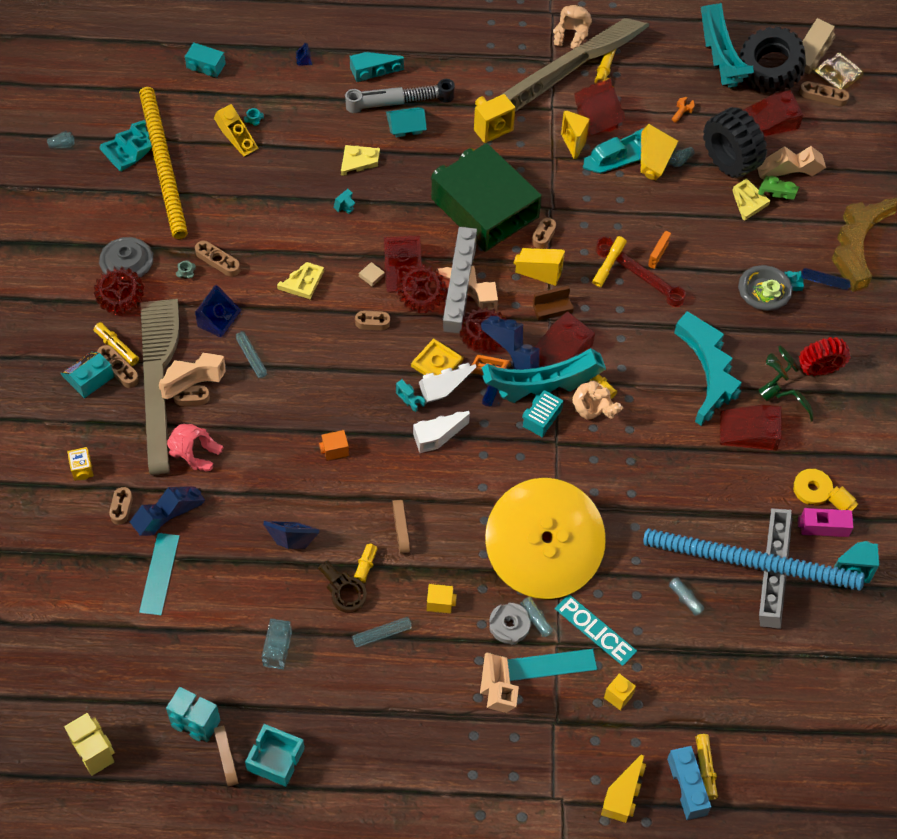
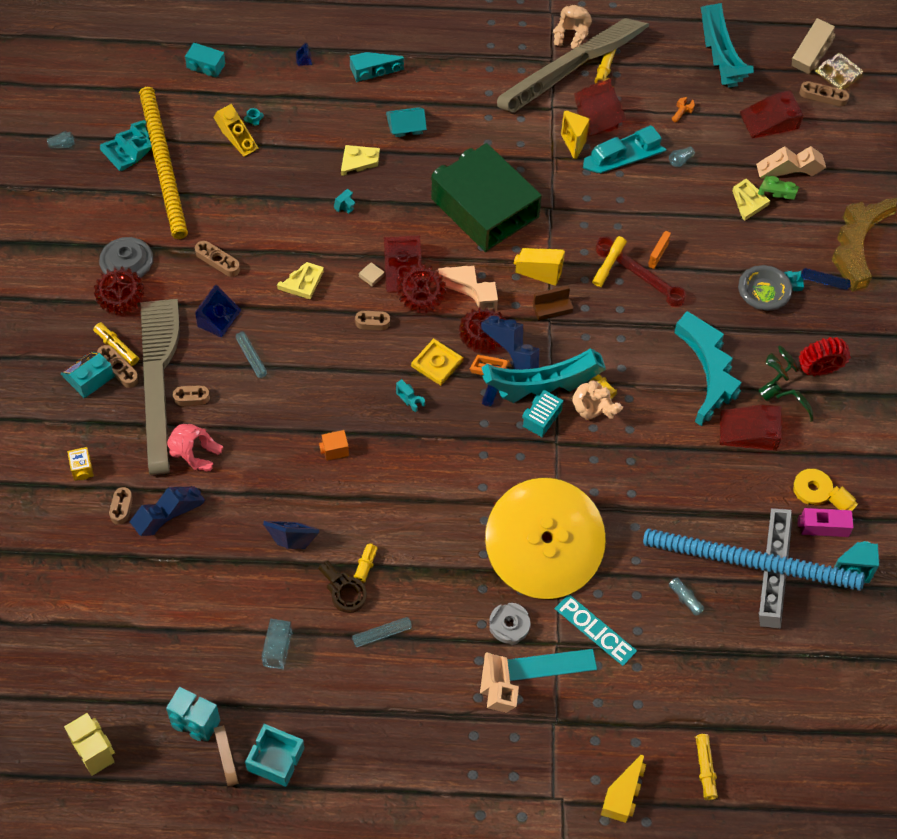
(159, 574): teal sticker -> none
(185, 265): sand green plate -> none
(185, 374): light nougat arch -> none
(359, 100): piece -> none
(401, 527): medium nougat beam -> none
(434, 433): white slope -> none
(440, 598): yellow brick -> none
(441, 385): white slope -> none
(459, 279): light grey arch -> none
(493, 117): yellow brick -> none
(536, 617): clear light blue pin -> none
(540, 231): medium nougat beam -> none
(564, 341): clear red slope -> none
(619, 692): yellow brick -> none
(655, 151): yellow slope -> none
(693, 792): dark azure arch -> none
(735, 142): black tyre -> none
(771, 284): yellowish green plate -> none
(774, 41): black tyre -> none

